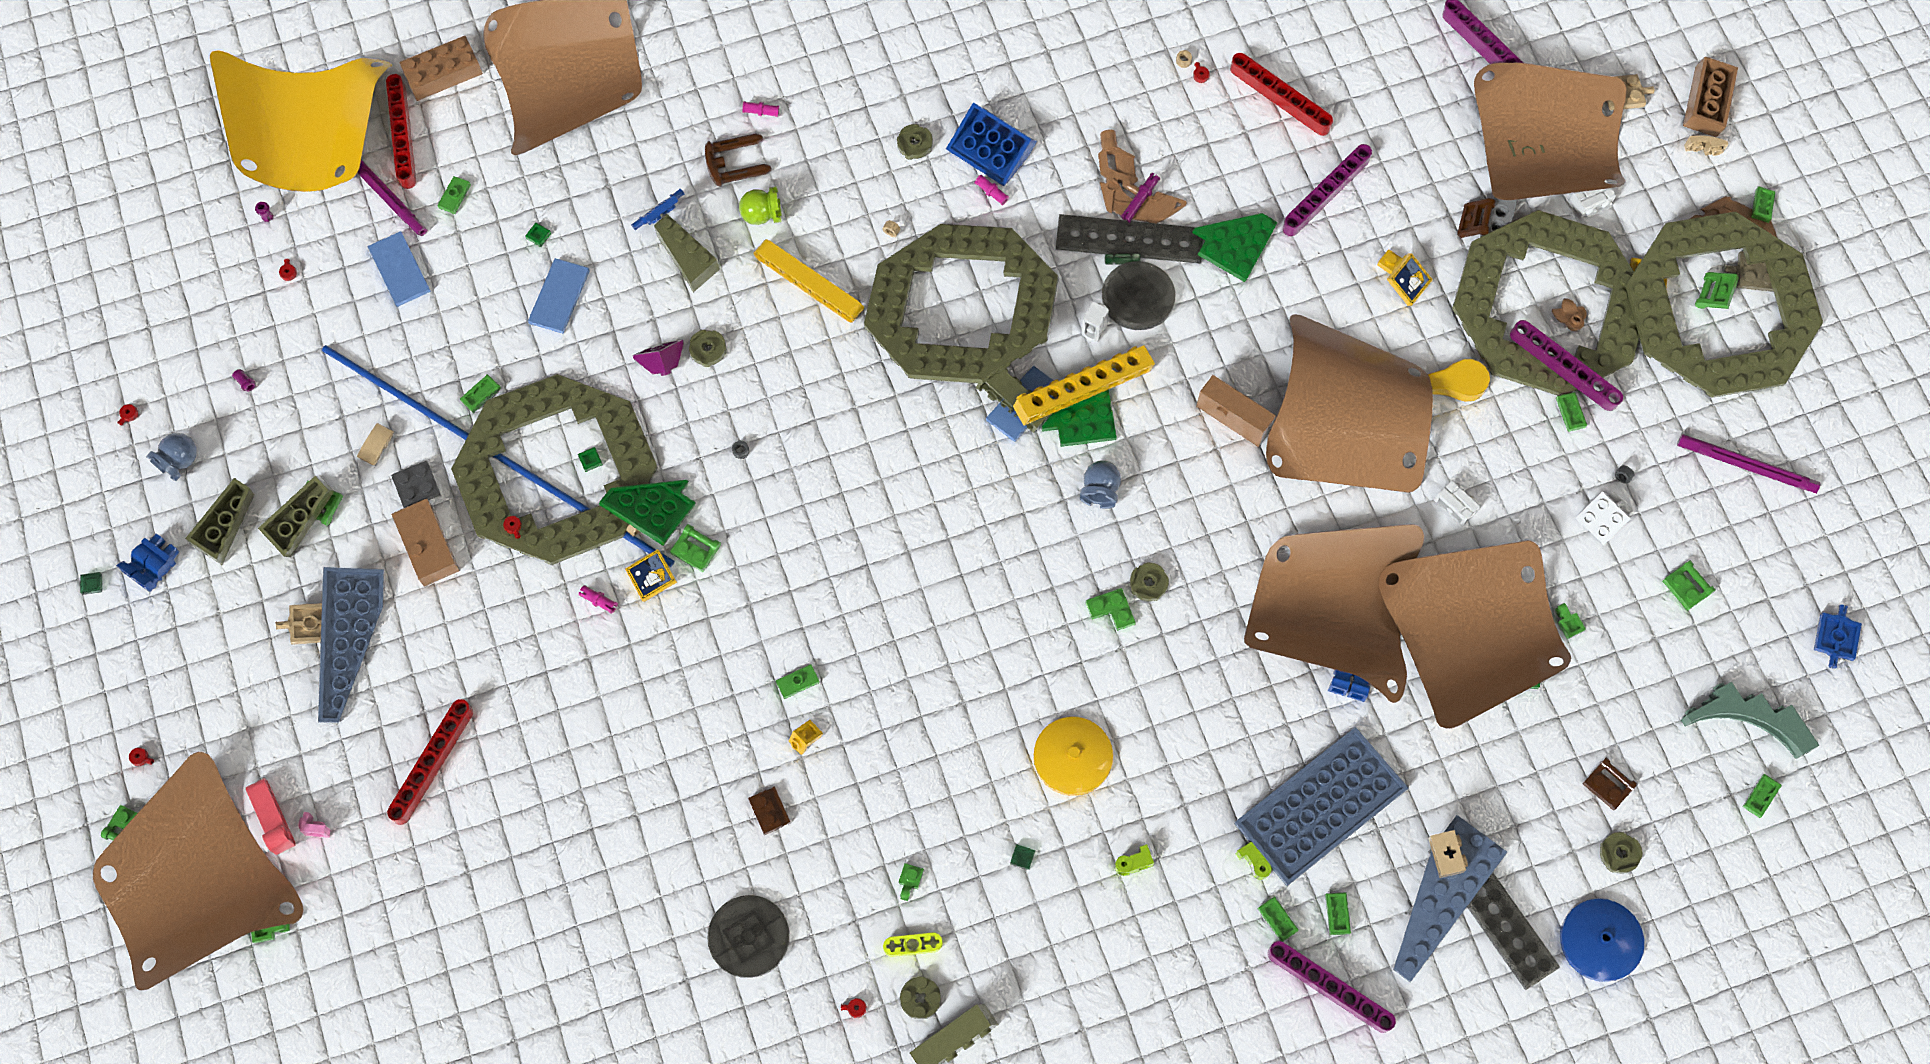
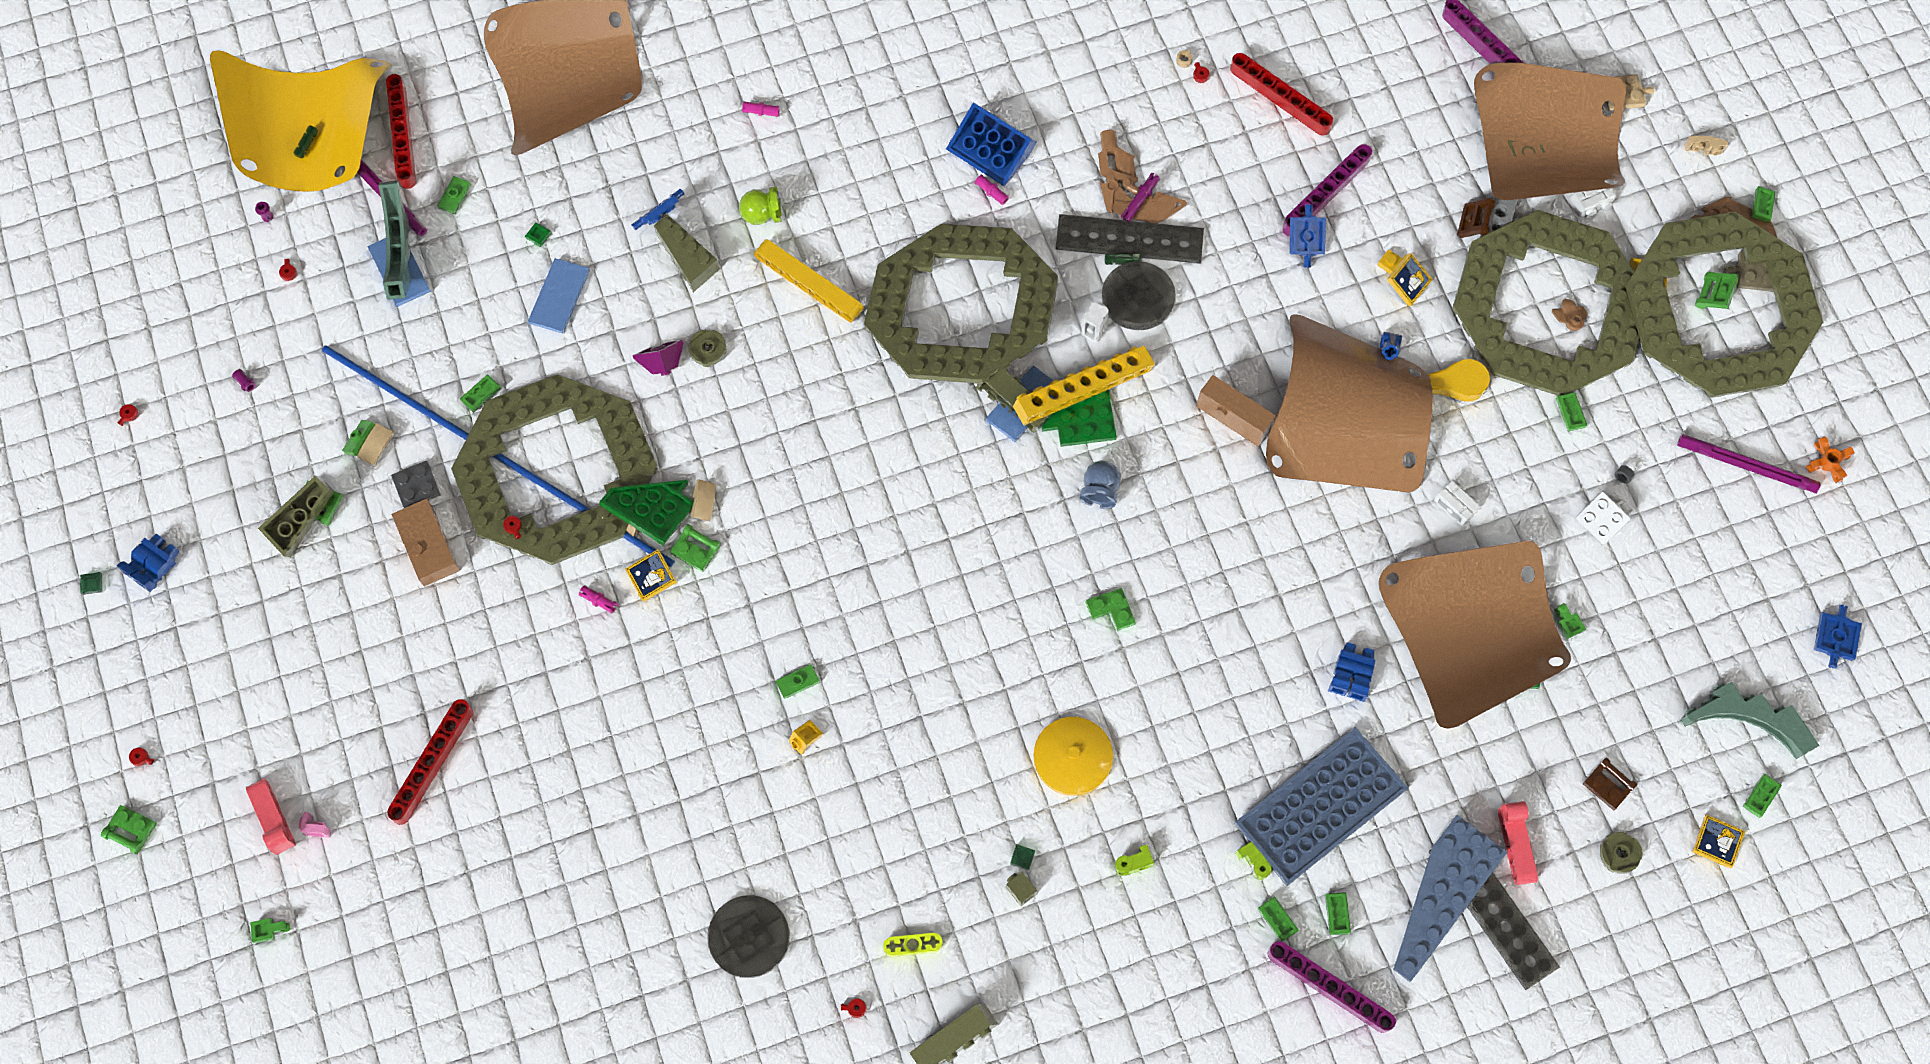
(174, 453): sand blue tile -> none
(189, 876): medium nougat piece -> none
(220, 524): olive wedge -> none
(303, 623): tan plate -> none
(305, 141): none -> dark green axle
(348, 617): sand blue wing -> none
(358, 437): none -> bright green plate
(397, 272): none -> sand green arch
(441, 68): medium nougat brick -> none
(590, 459): green tile -> none
(704, 500): none -> tan slope
(714, 164): reddish brown piece -> none
(736, 445): dark grey axle -> none
(769, 810): reddish brown plate -> none
(891, 228): tan axle -> none
(908, 997): olive plate -> none
(910, 879): bright green plate -> none
(914, 151): olive plate -> none
(1020, 888): none -> olive brick
(1151, 592): olive plate -> none
(1236, 243): green wing -> none
(1307, 235): none -> blue plate
(1329, 604): medium nougat piece -> none
(1390, 345): none -> blue piece
(1439, 845): tan brick -> none
(1517, 842): none -> coral beam
(1575, 366): magenta beam -> none
(1584, 944): blue dish -> none
(1684, 589): bright green plate -> none
(1710, 96): medium nougat brick -> none
(1718, 841): none -> tile
(1834, 454): none -> orange pin

